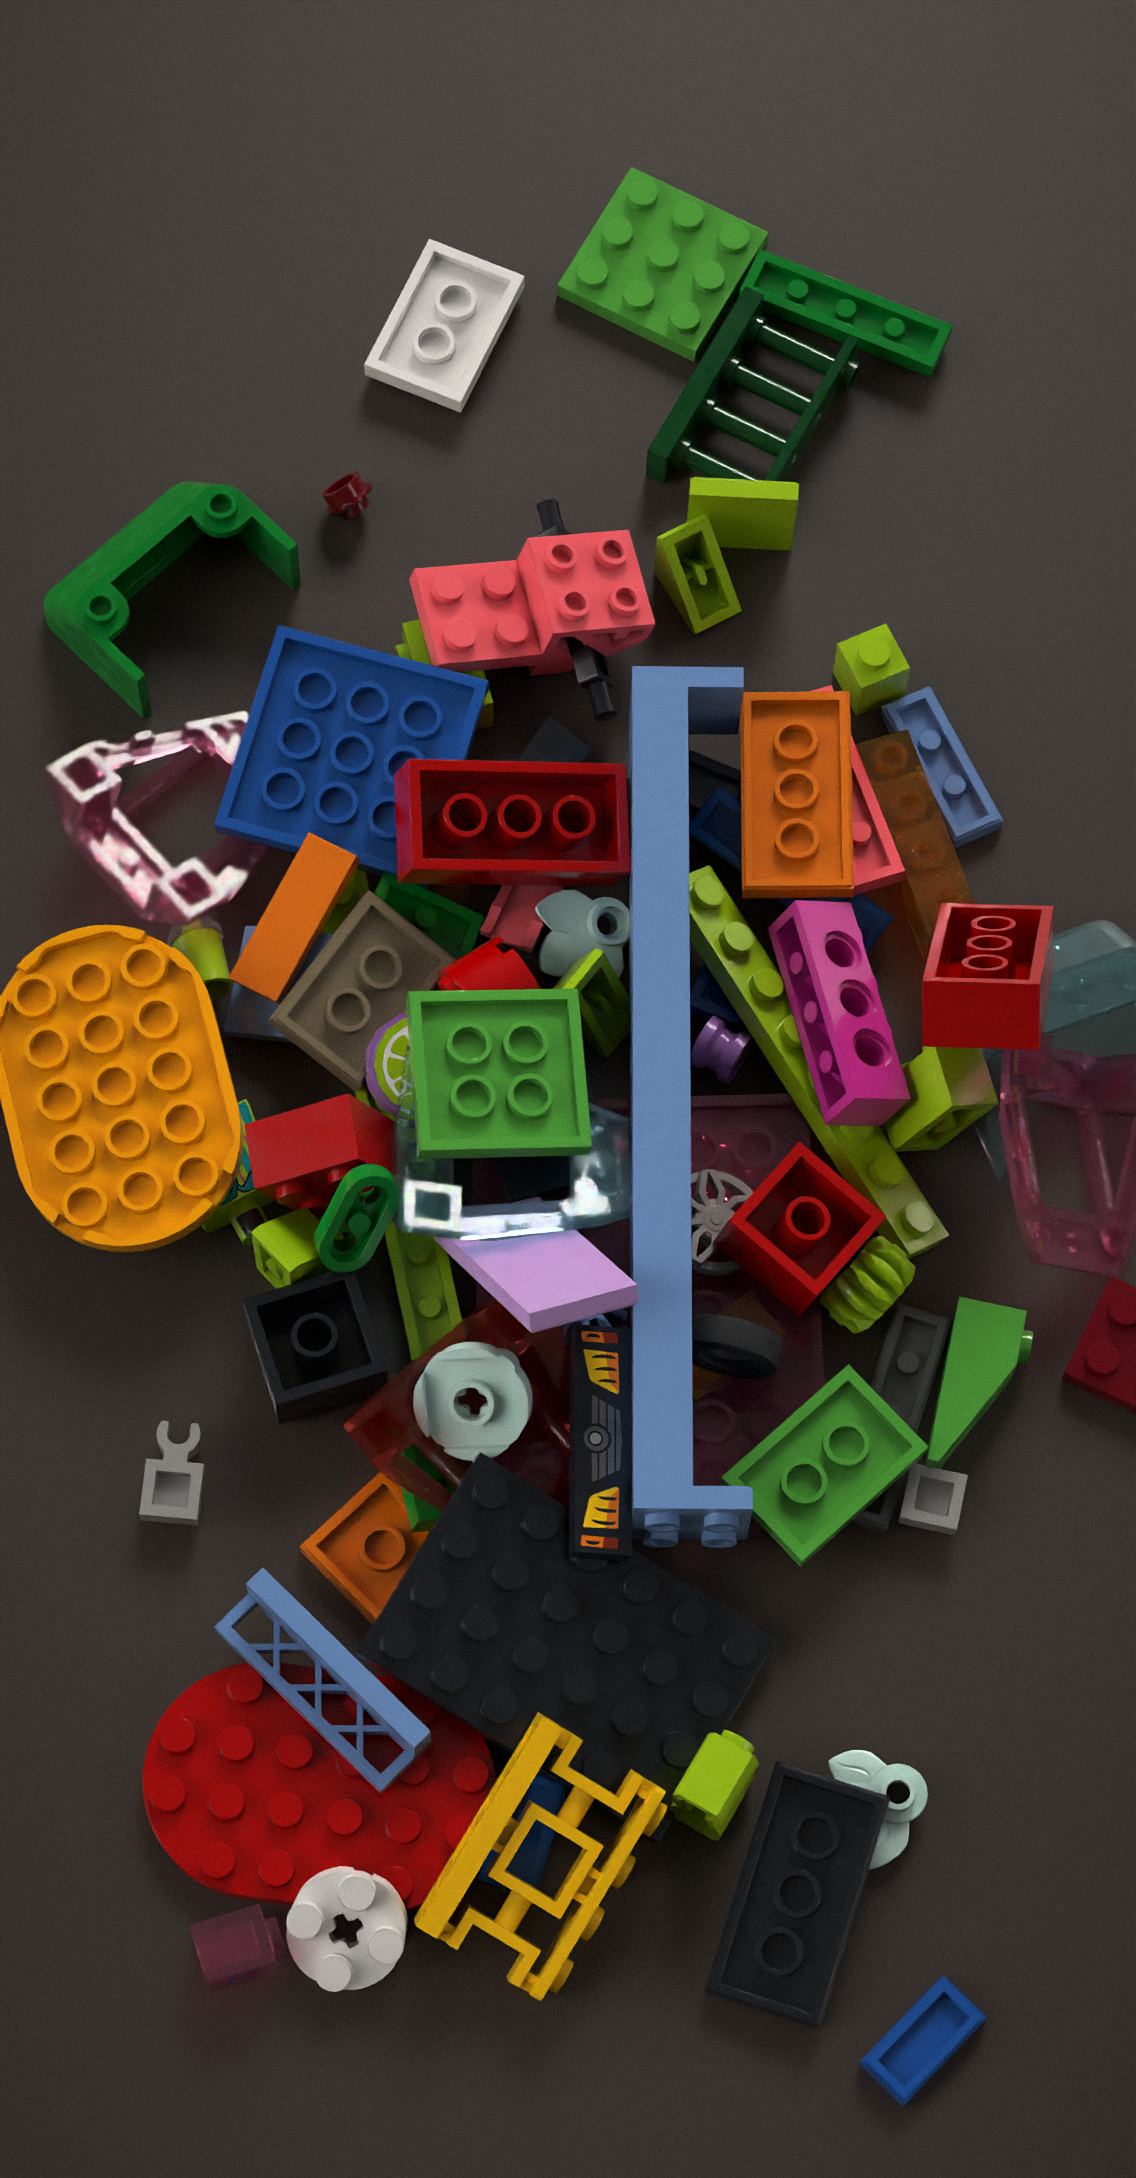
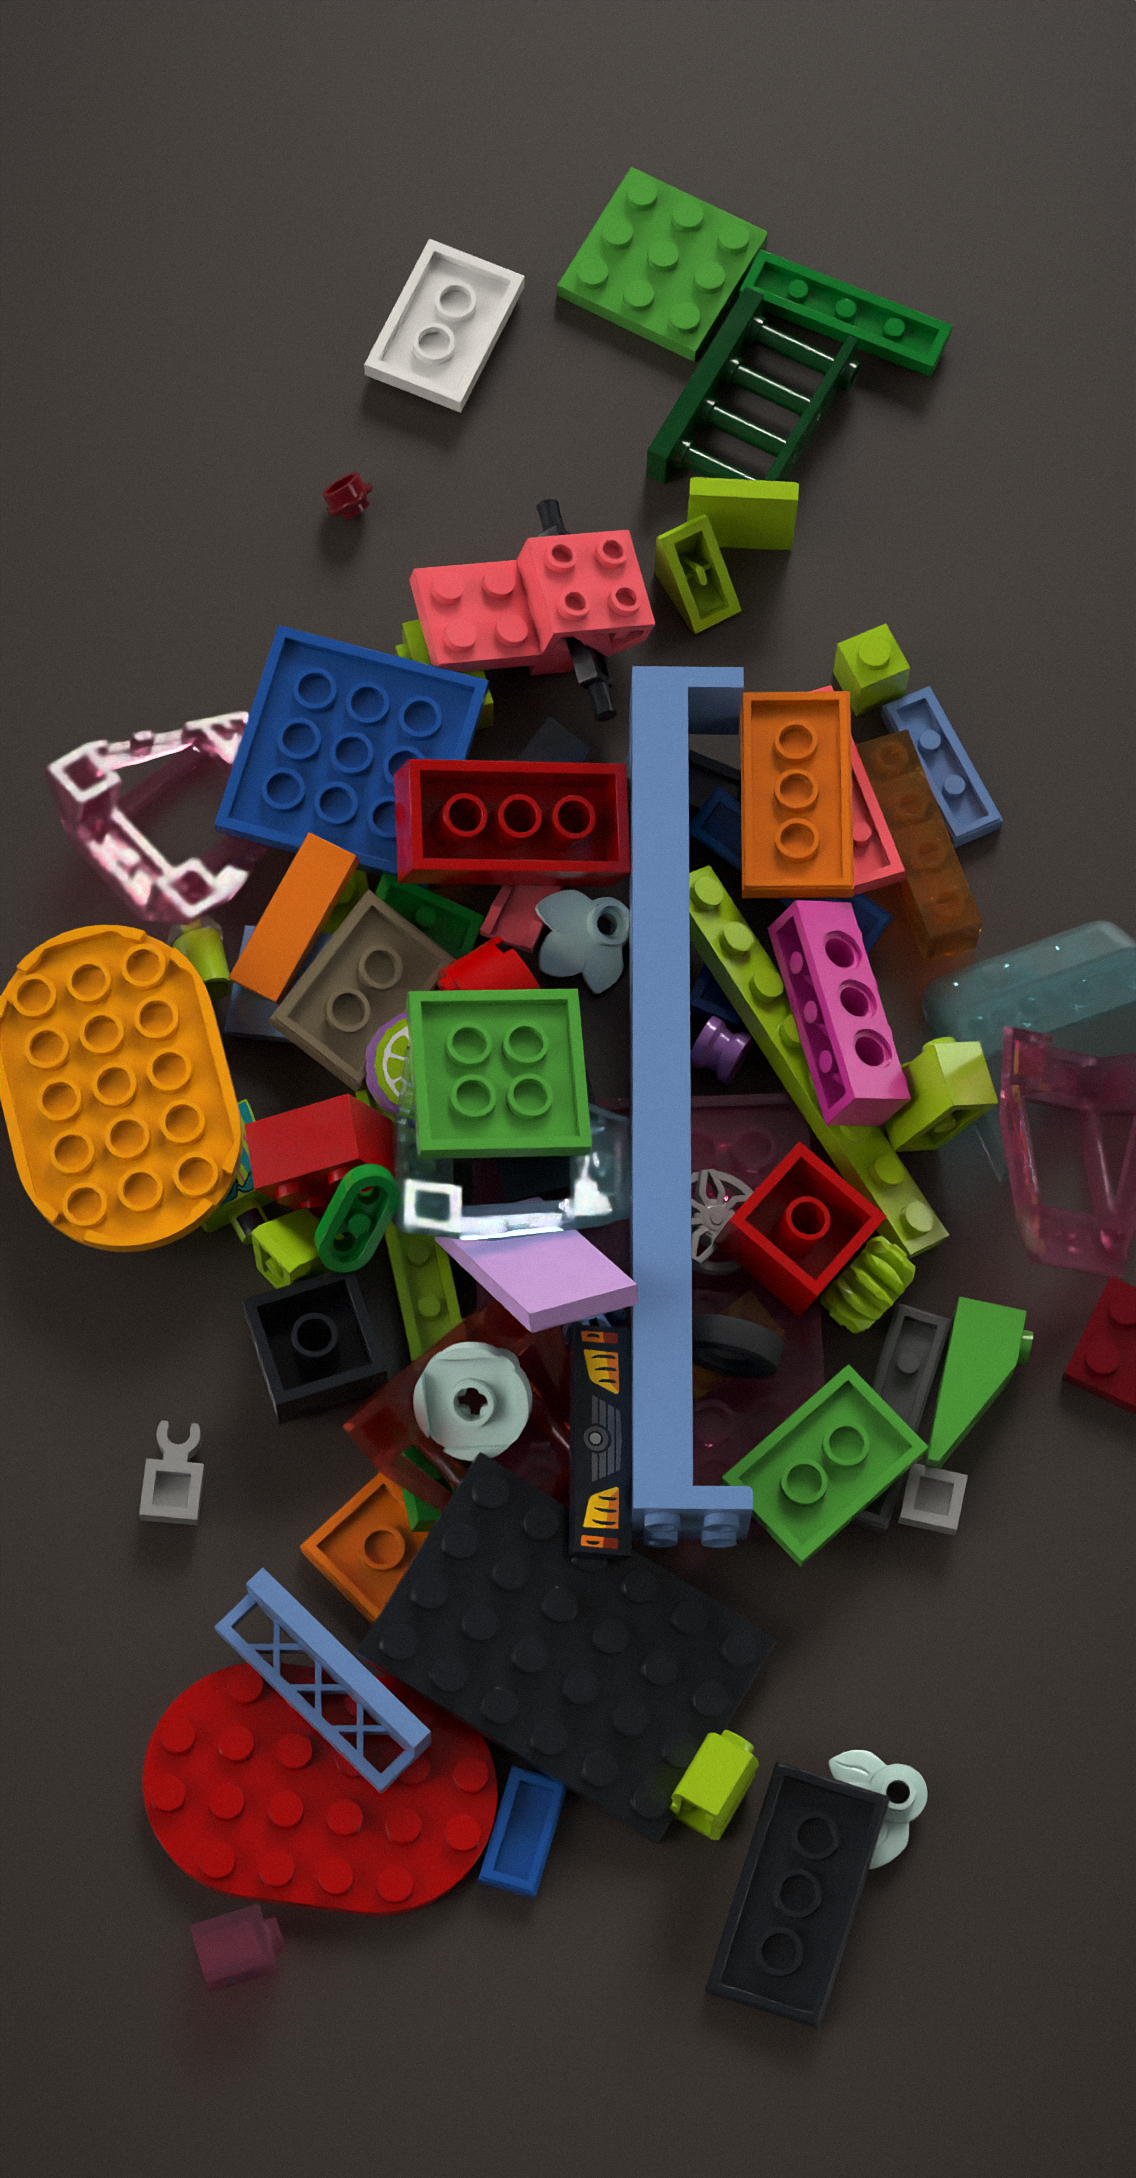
(91, 601): green windscreen -> none
(335, 1961): white plate -> none
(498, 1831): yellow fence -> none
(601, 1001): slope -> none
(923, 2040): blue tile -> none
(988, 976): red brick -> none

